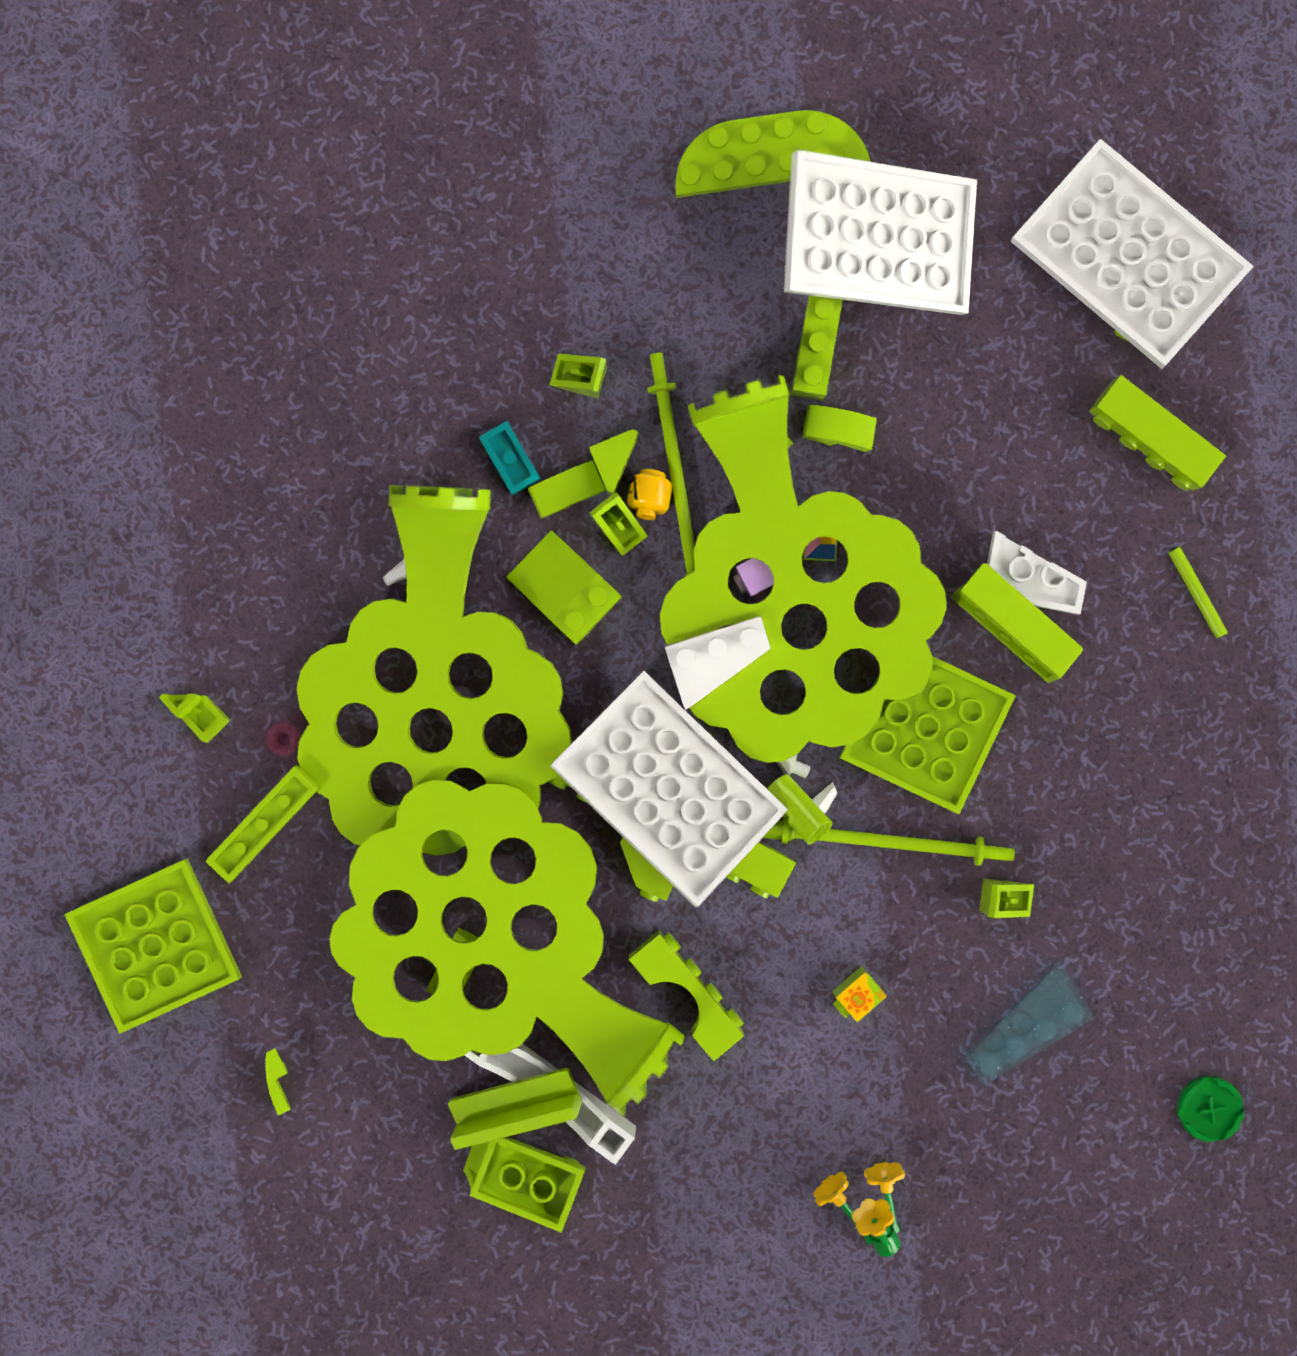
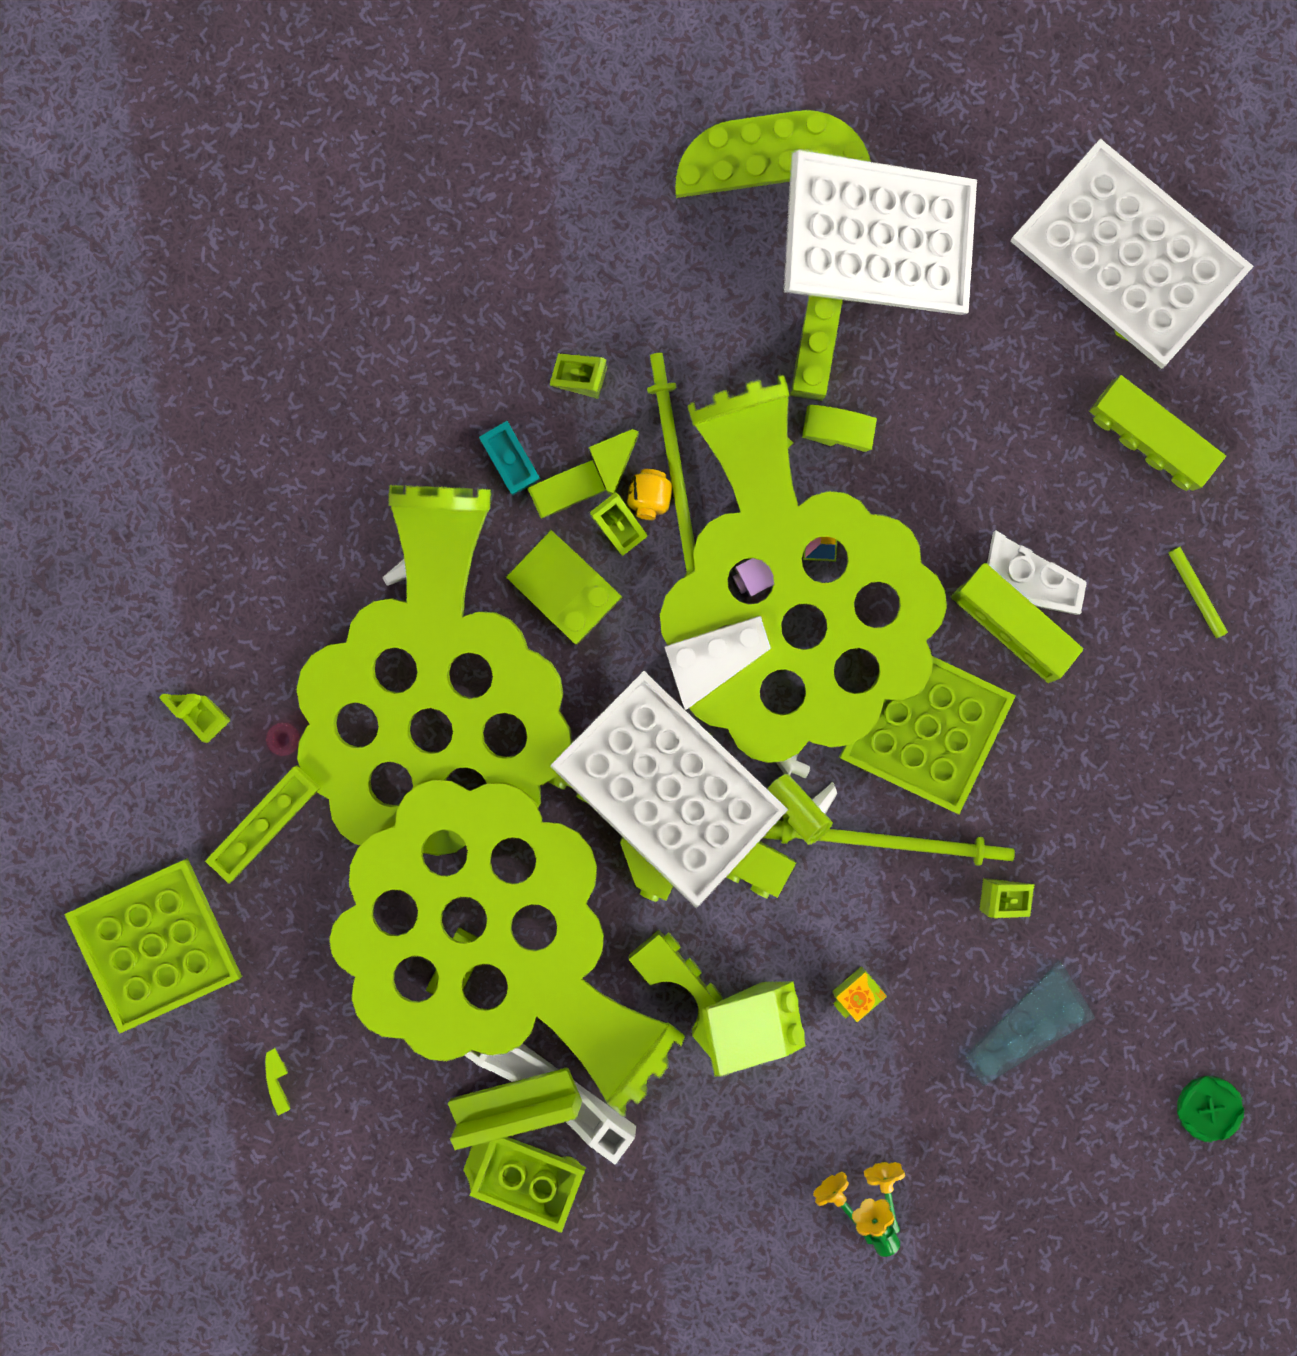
(753, 1027): none -> slope

